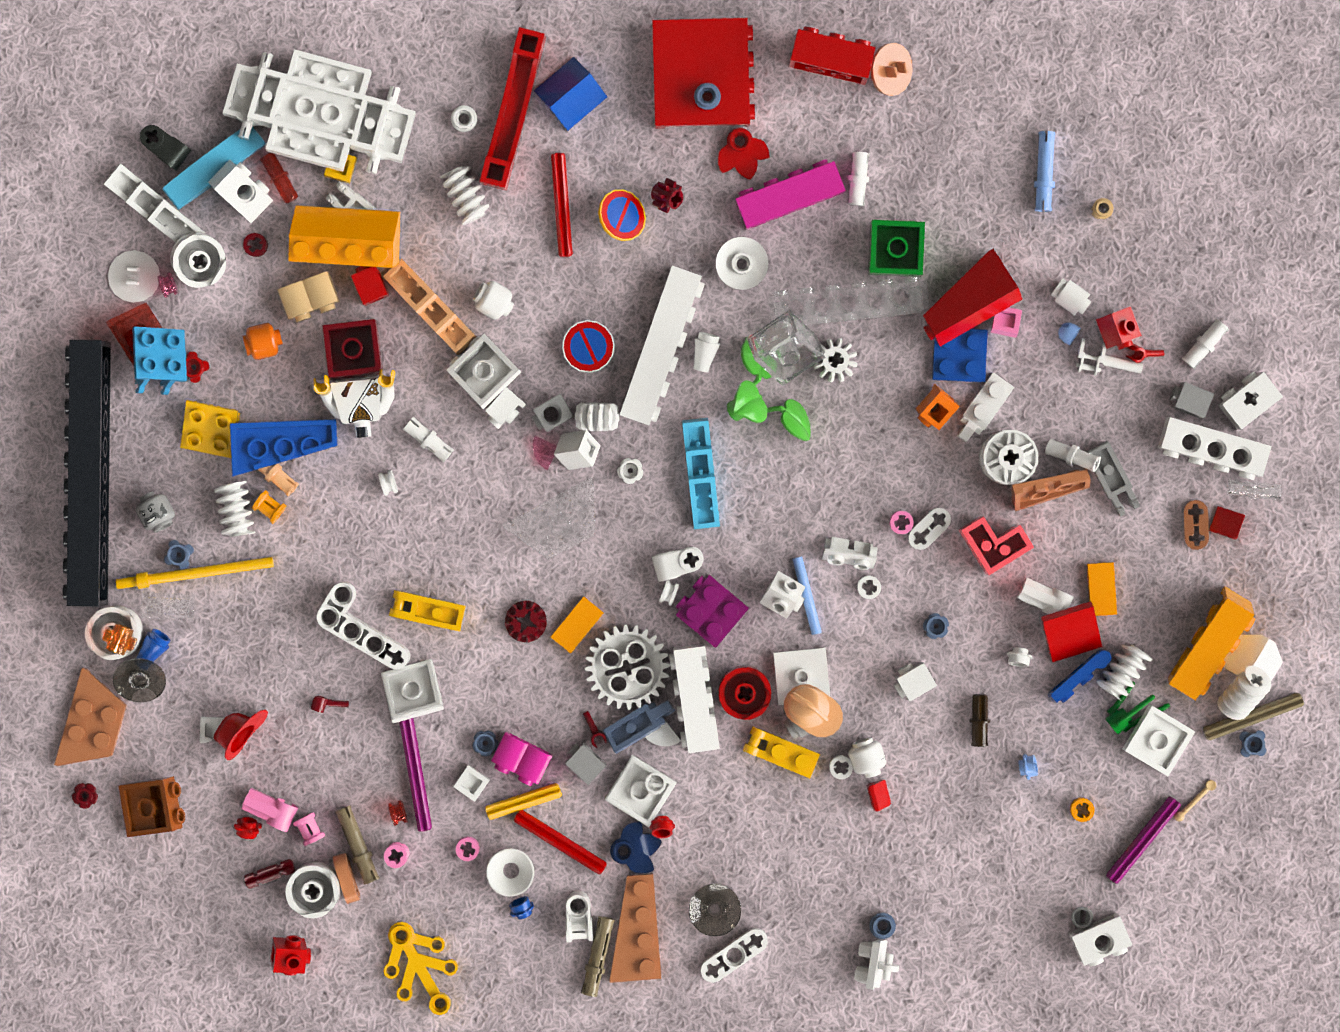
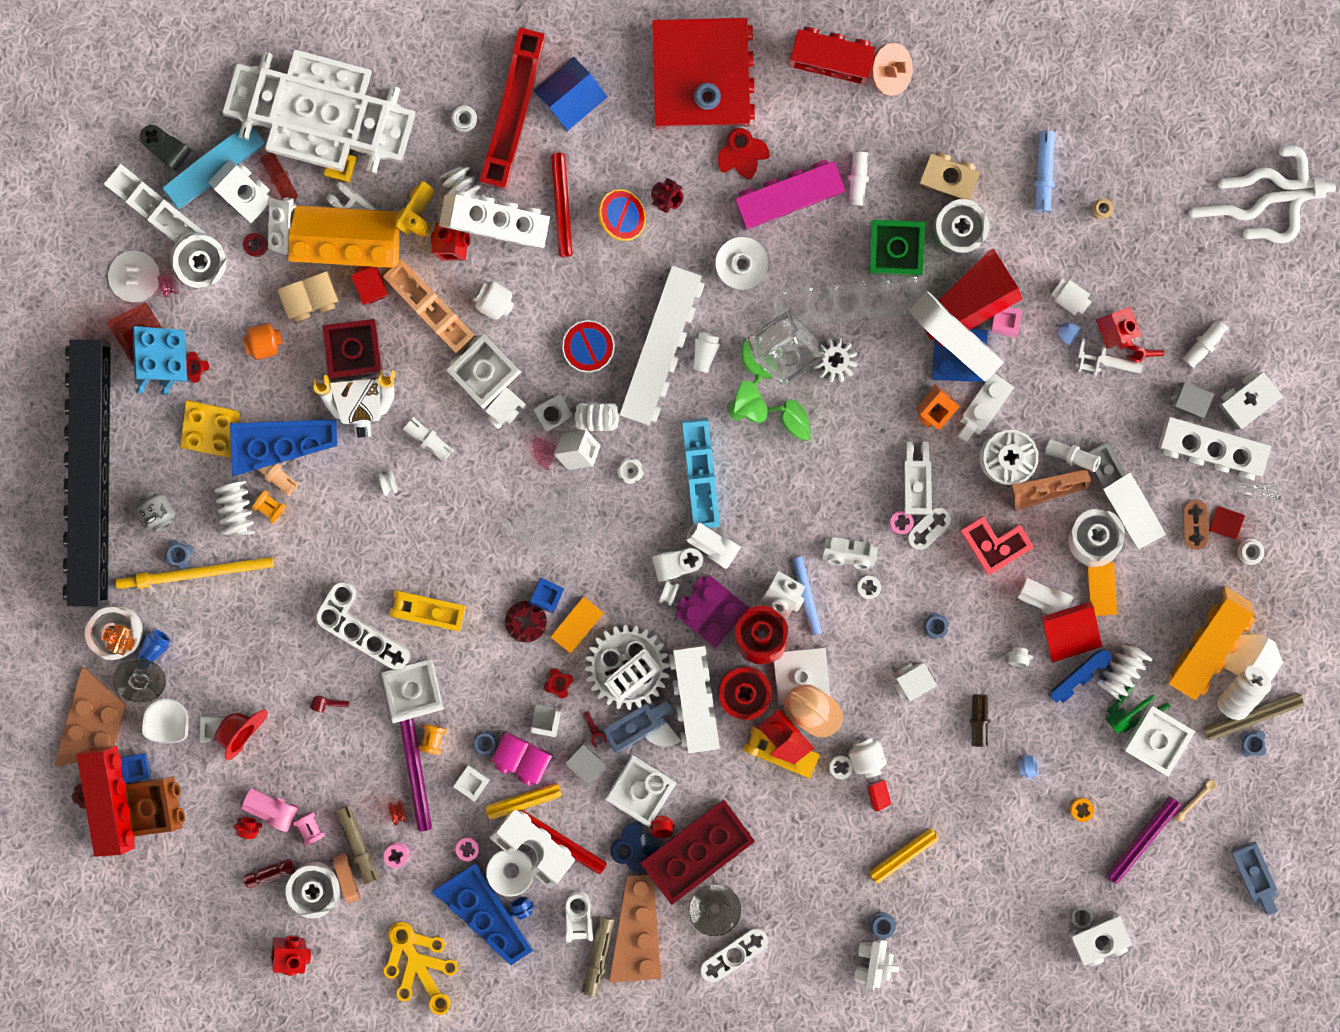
(105, 801): none -> red brick
(135, 767): none -> blue plate
(165, 722): none -> white helmet
(279, 225): none -> white hinge
(409, 217): none -> yellow hinge
(432, 739): none -> light orange bush
(449, 243): none -> red brick
(456, 216): none -> white brick
(481, 908): none -> blue wing
(546, 595): none -> blue plate
(546, 720): none -> white panel
(551, 686): none -> red plate
(551, 860): none -> white arch
(609, 682): none -> white slope
(697, 852): none -> dark red plate
(717, 547): none -> white piece
(775, 631): none -> red brick
(787, 739): none -> red slope
(903, 855): none -> yellow axle
(917, 482): none -> white hinge
(933, 178): none -> tan brick
(949, 236): none -> white brick
(955, 336): none -> white beam
(1096, 523): none -> white brick
(1134, 511): none -> white sticker
(1256, 876): none -> sand blue hinge
(1259, 551): none -> white plate
(1301, 190): none -> white plant

